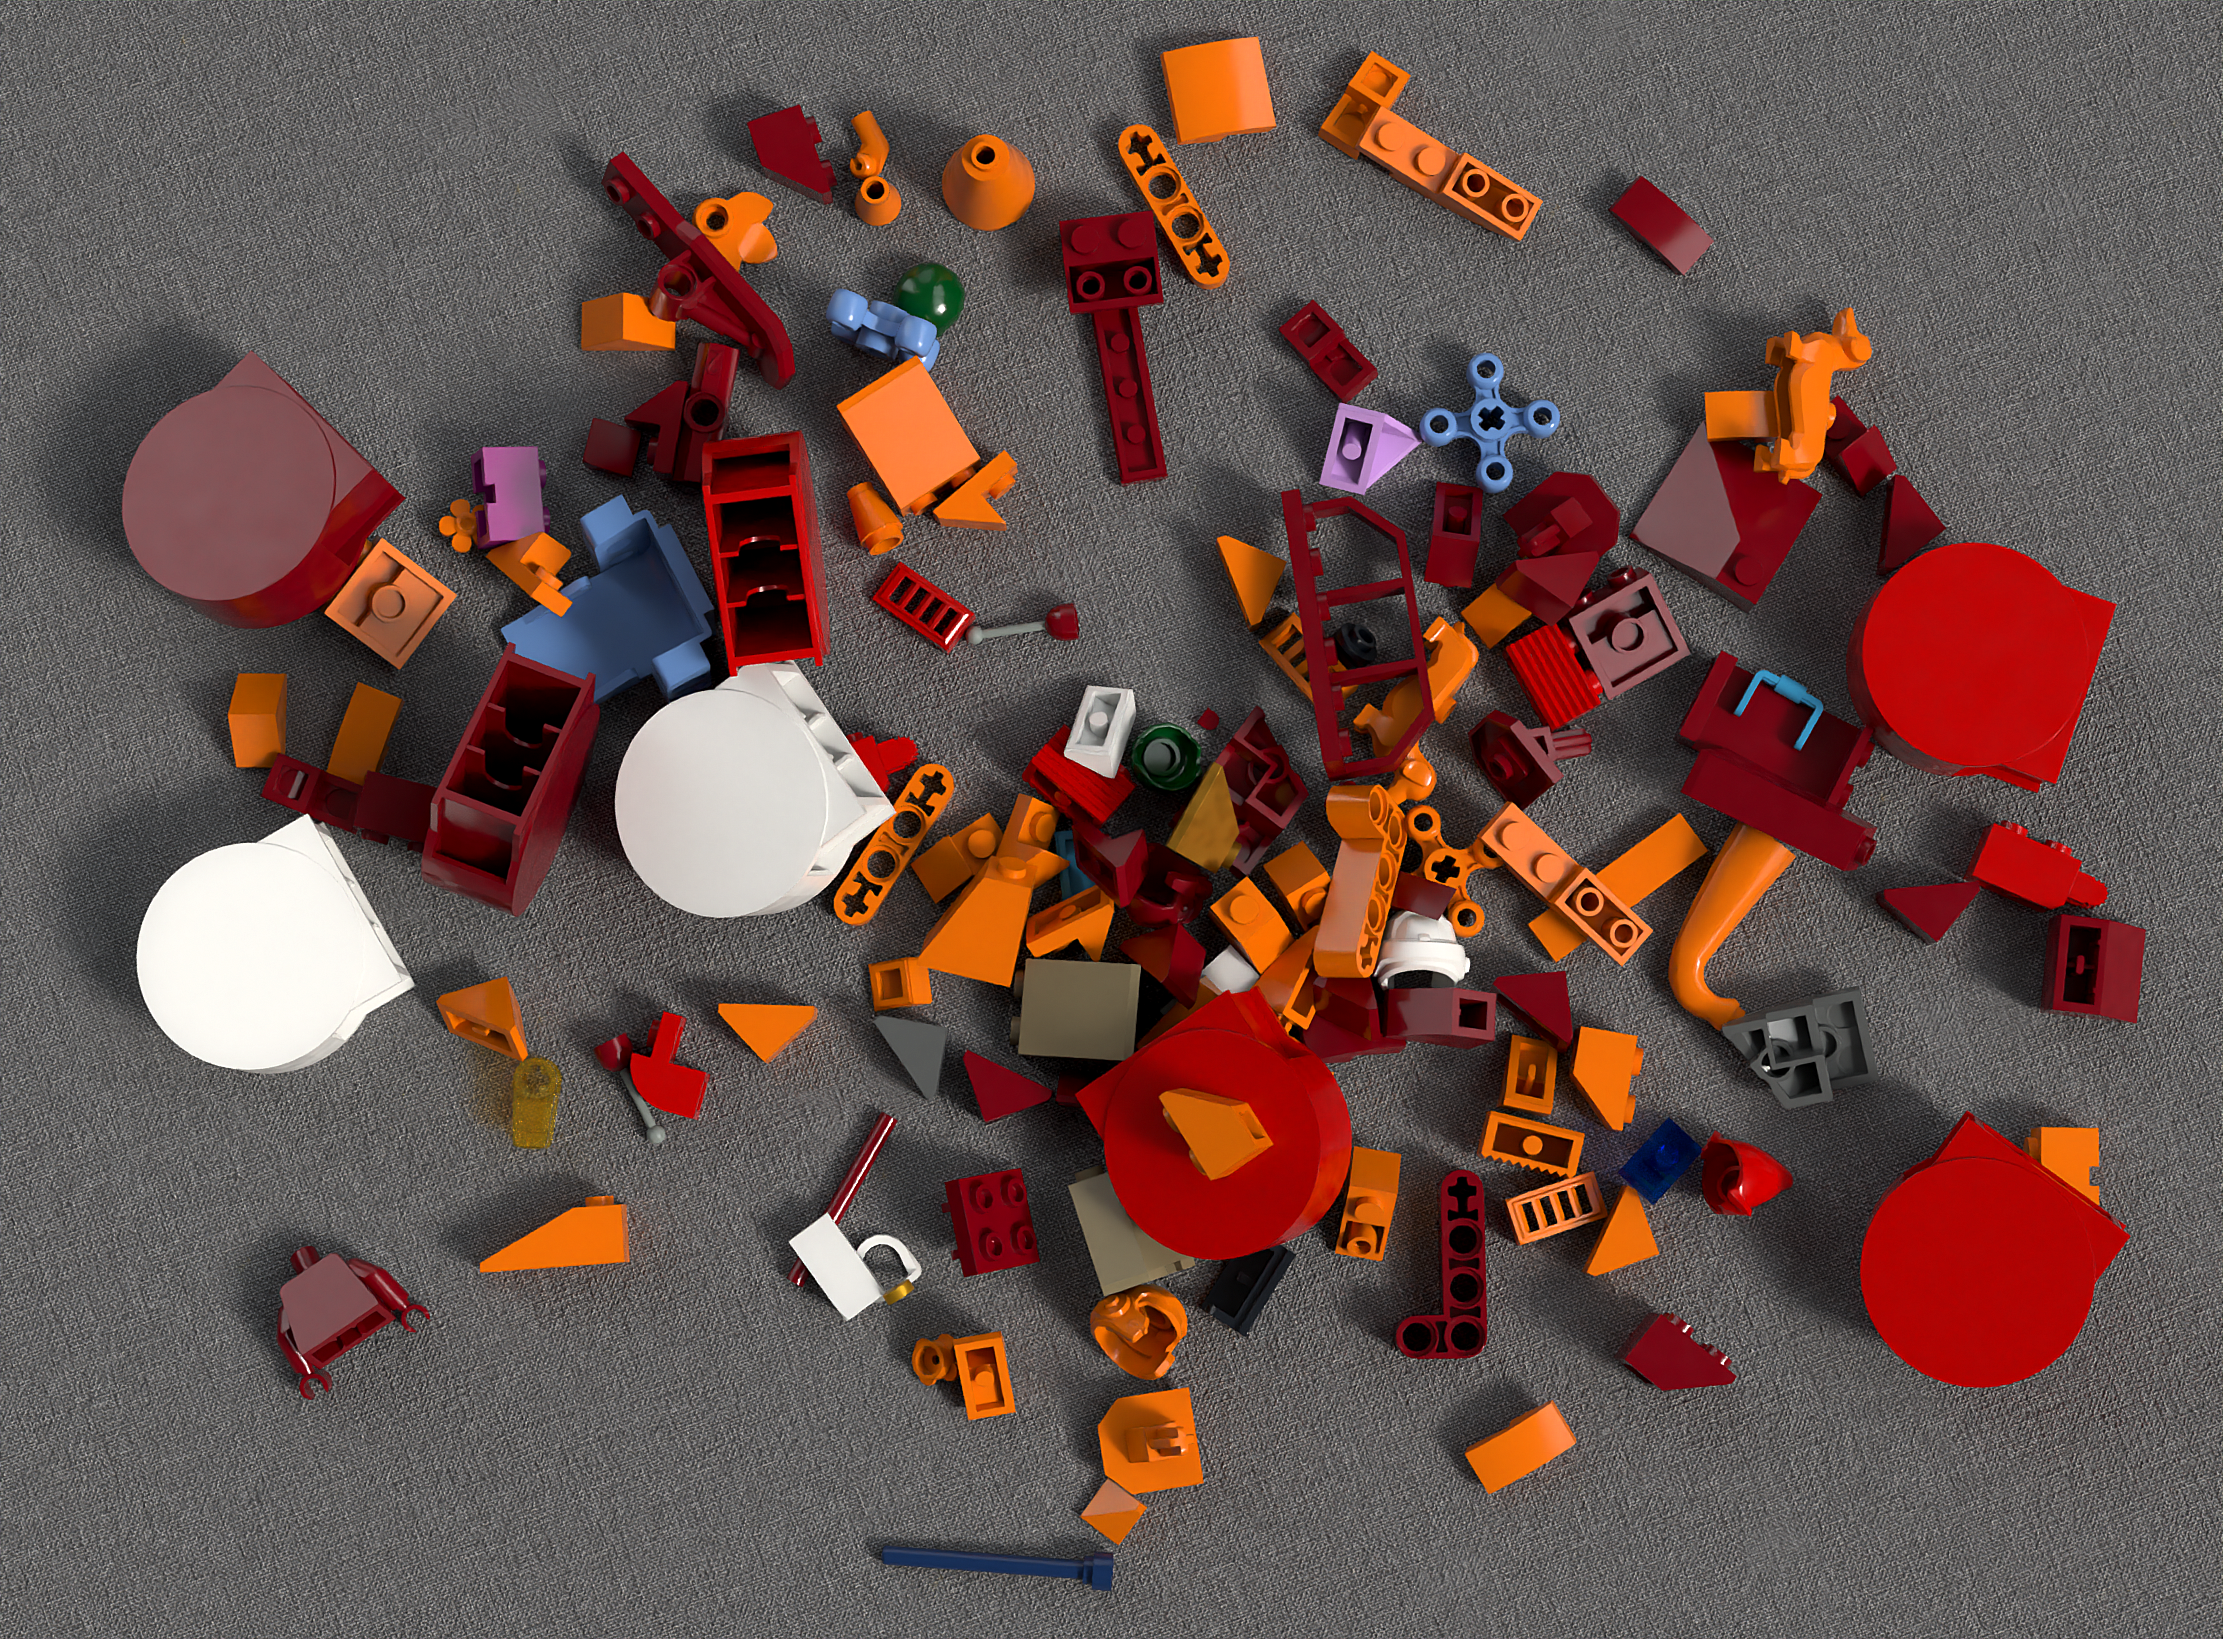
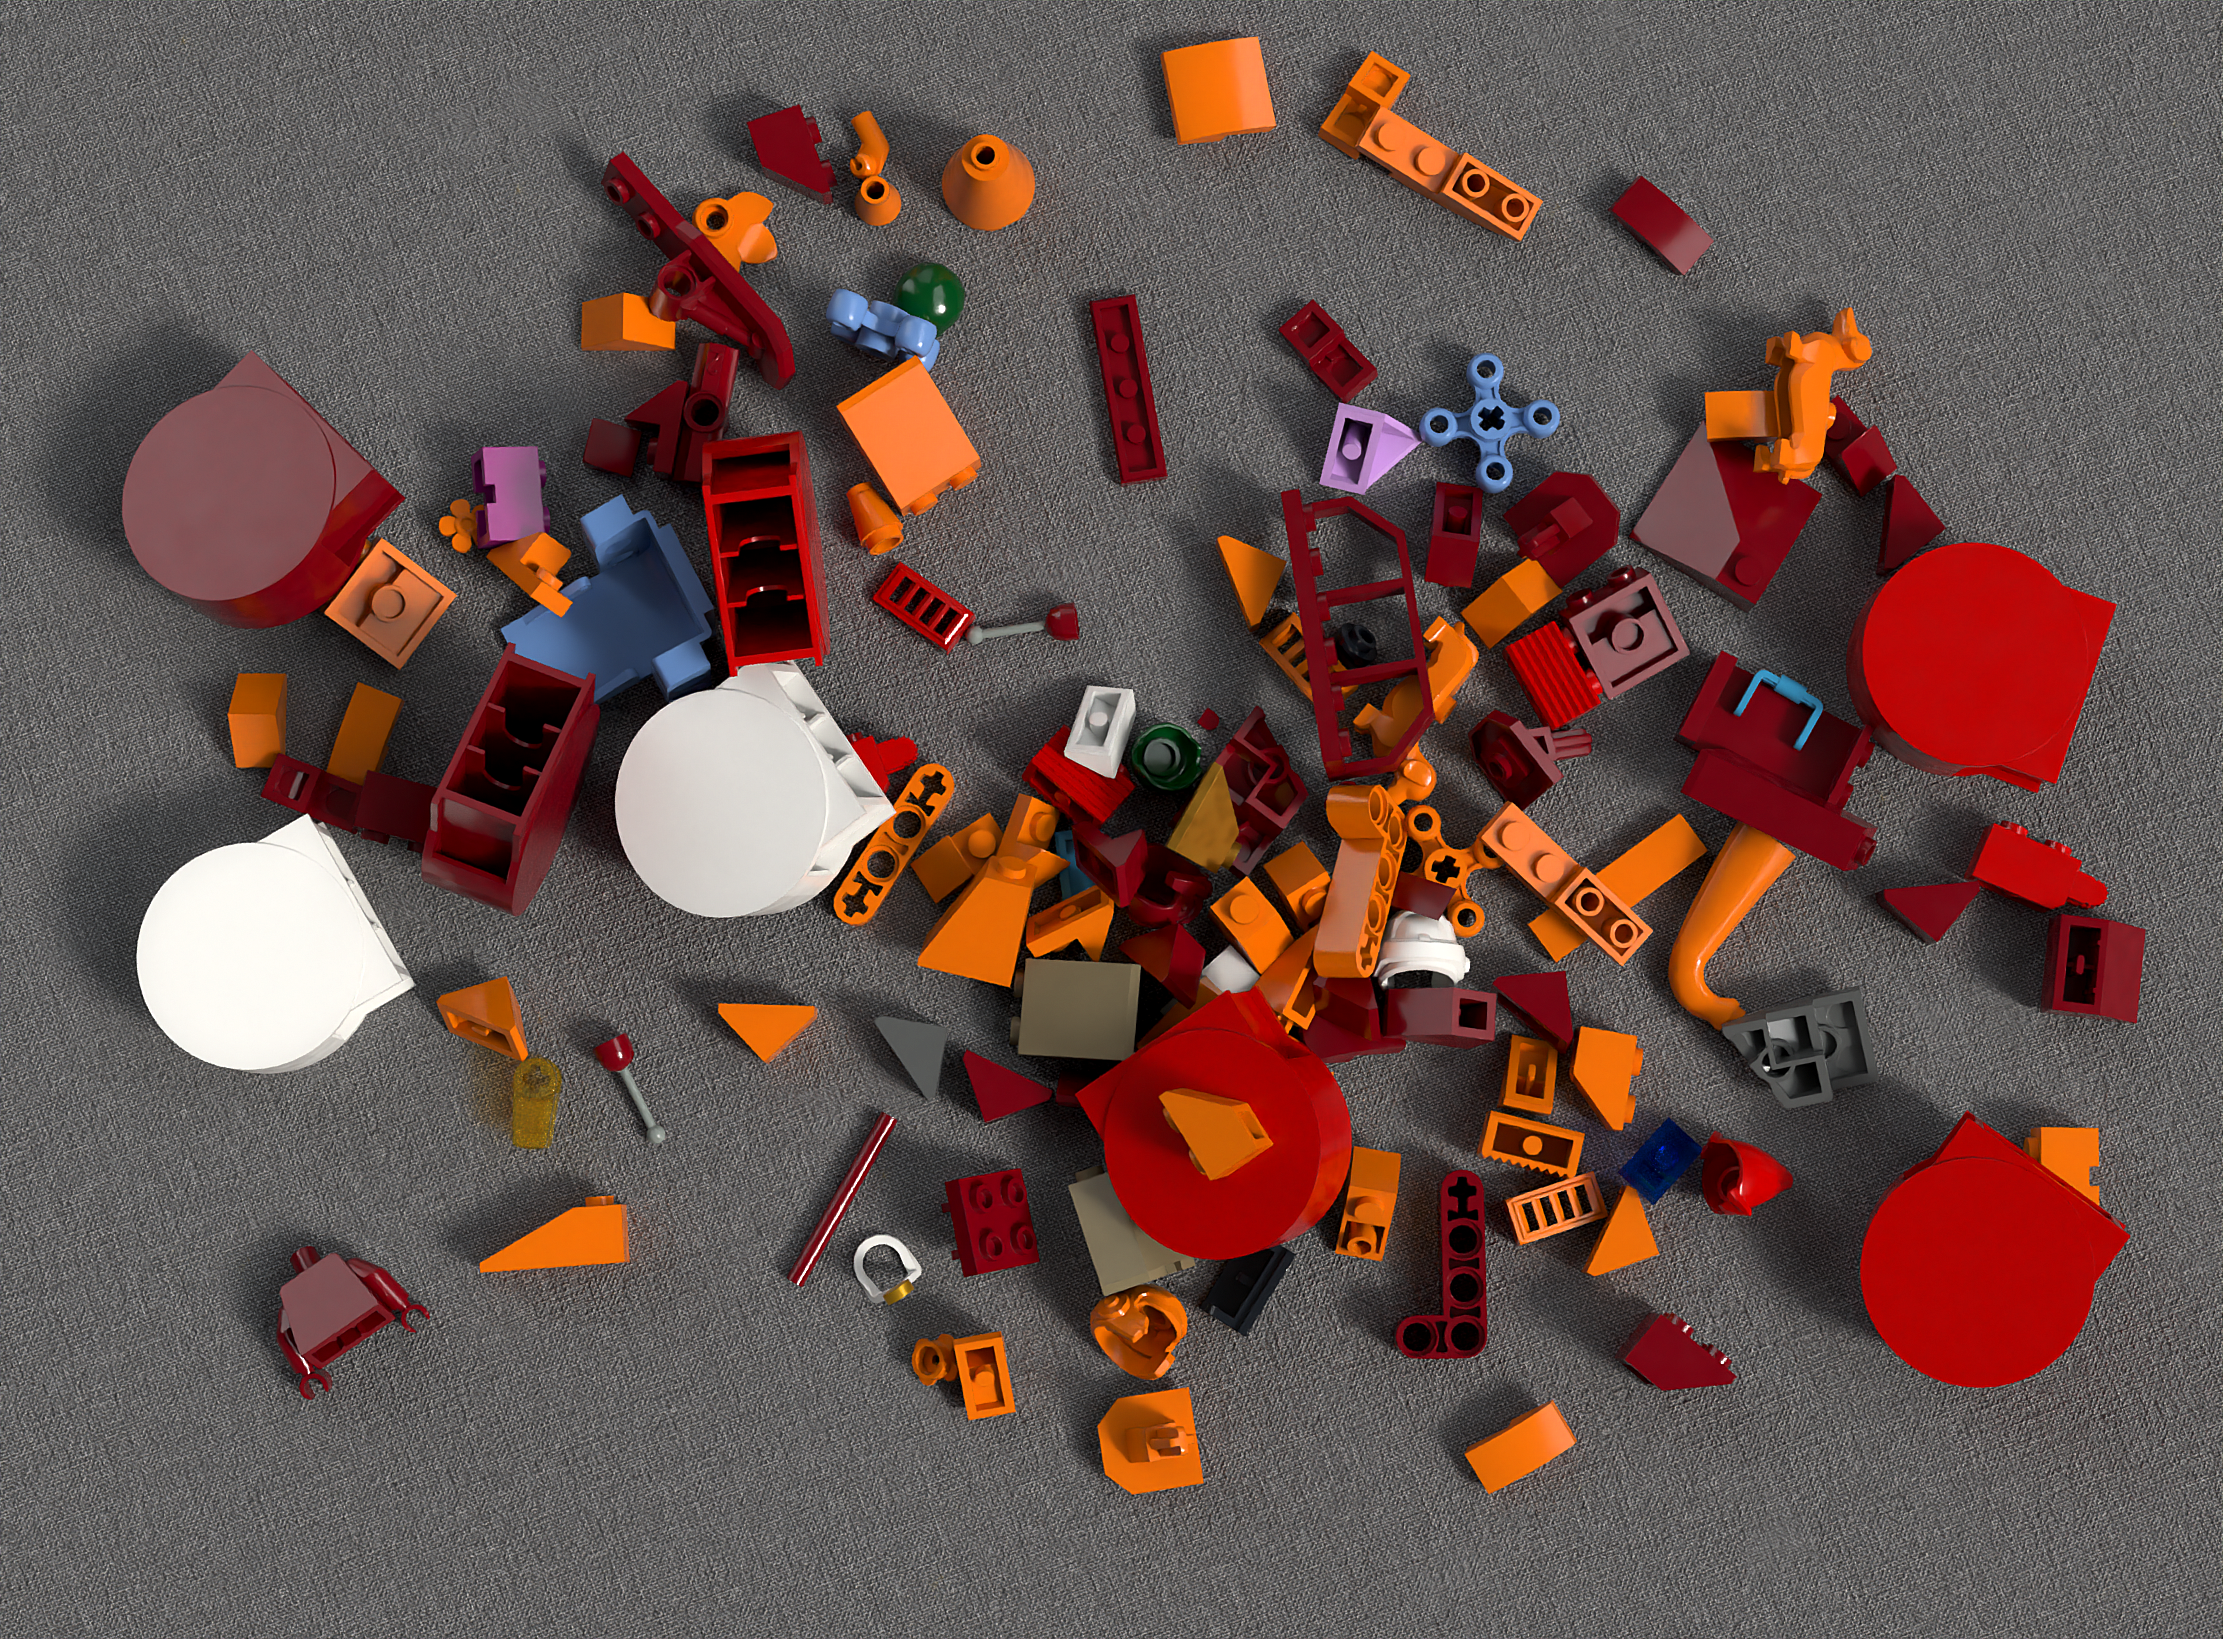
(660, 1080): red brick -> none
(837, 1267): white slope -> none
(899, 984): orange slope -> none
(968, 504): orange slope -> none
(1093, 1570): dark blue piece -> none
(1111, 262): dark red slope -> none
(1113, 1511): orange slope -> none
(1178, 204): orange beam -> none
(1549, 583): dark red slope -> none

